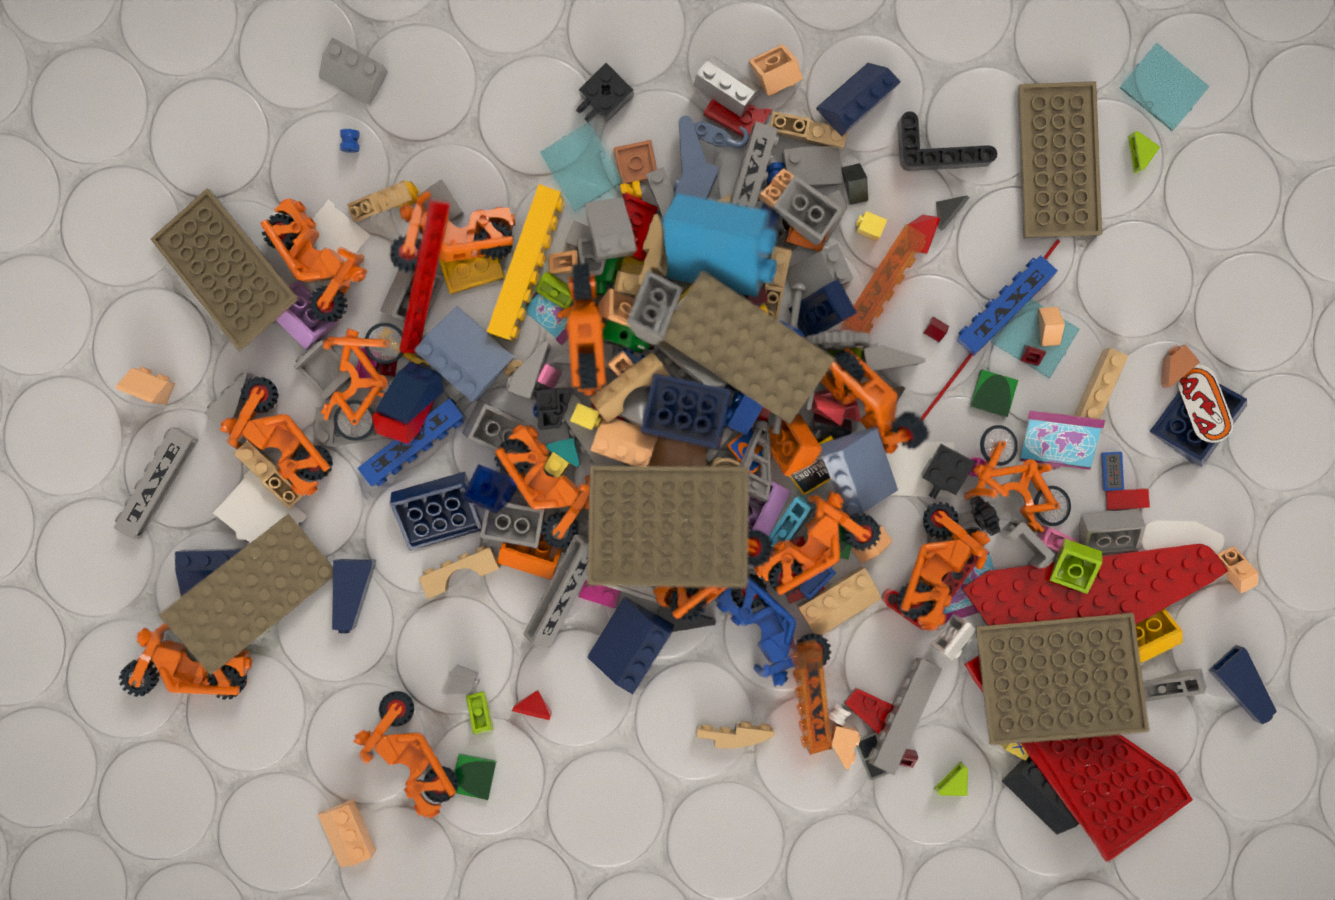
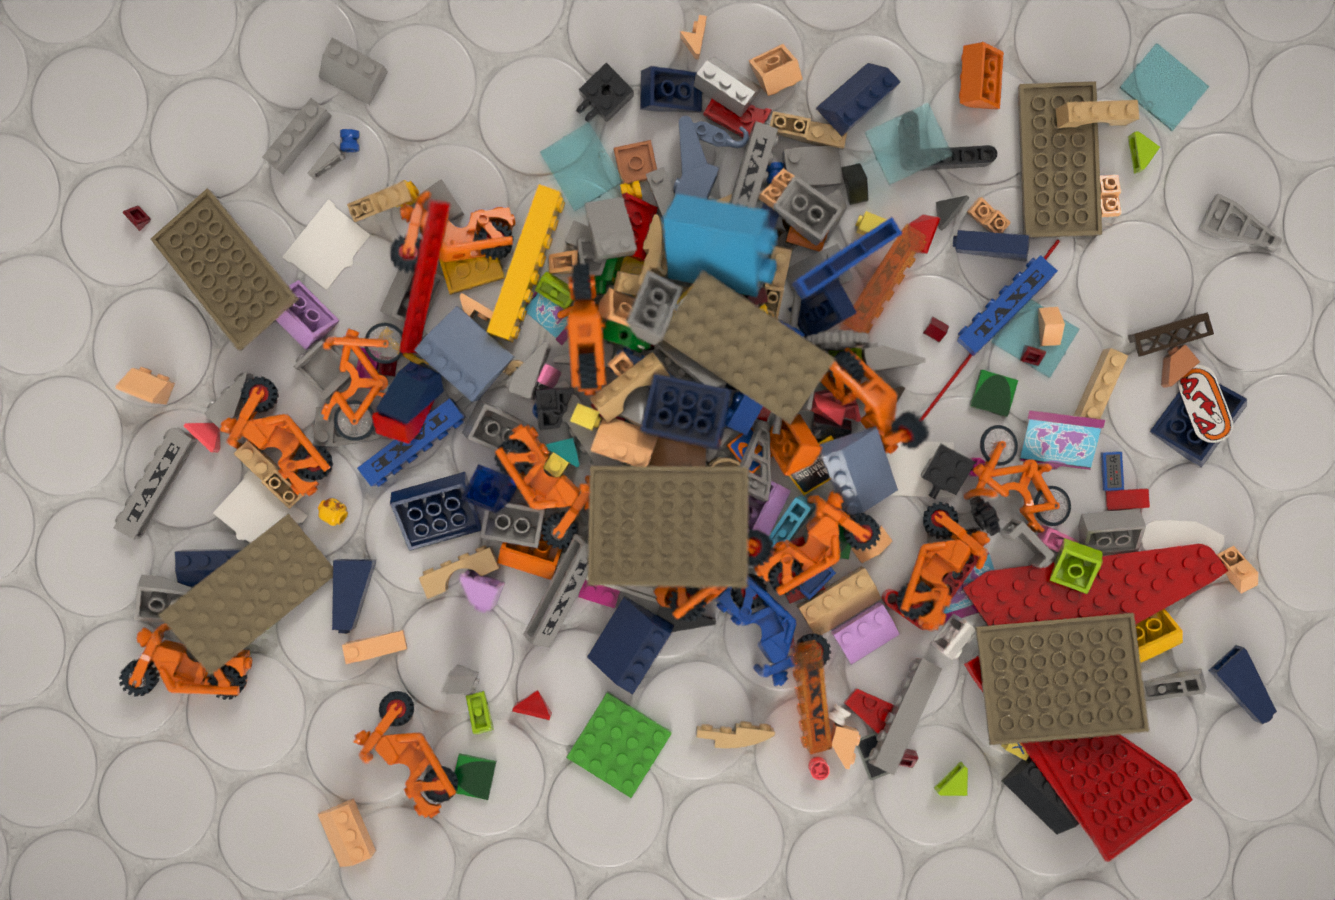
(137, 217): none -> dark red slope
(155, 595): none -> light grey slope
(207, 434): none -> coral slope
(295, 242): orange piece -> none
(297, 136): none -> light grey brick
(329, 159): none -> light grey slope
(332, 511): none -> yellow head
(374, 646): none -> light nougat slope
(470, 307): none -> light nougat slope
(481, 590): none -> lavender slope
(619, 744): none -> bright green plate
(669, 90): none -> dark blue slope
(692, 40): none -> light nougat slope
(820, 771): none -> coral wheel
(846, 258): none -> blue brick
(865, 632): none -> lavender slope
(908, 143): none -> clear light blue piece
(981, 76): none -> orange slope
(989, 218): none -> light nougat slope
(992, 244): none -> dark blue slope
(1110, 193): none -> light nougat slope
(1112, 112): none -> tan arch
(1166, 328): none -> dark brown fence
(1218, 214): none -> light grey plate

